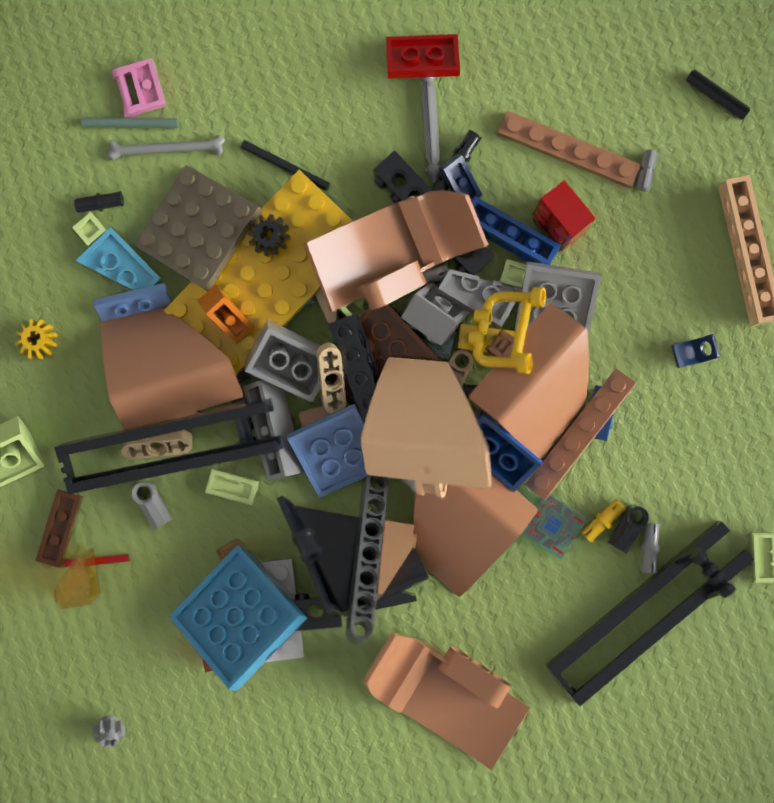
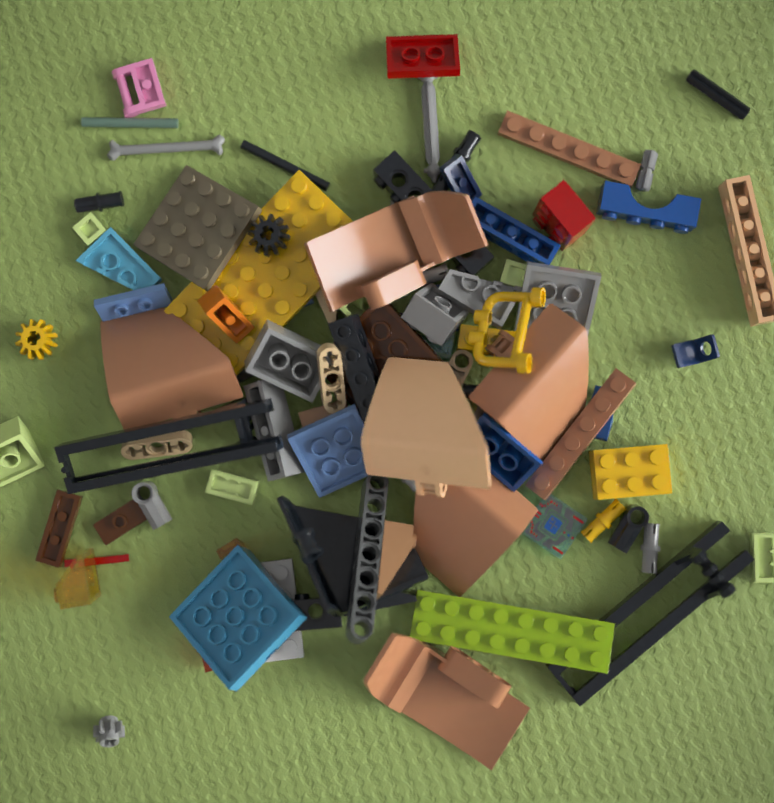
(120, 522): none -> reddish brown plate
(513, 631): none -> lime plate
(617, 202): none -> blue arch
(630, 472): none -> yellow brick

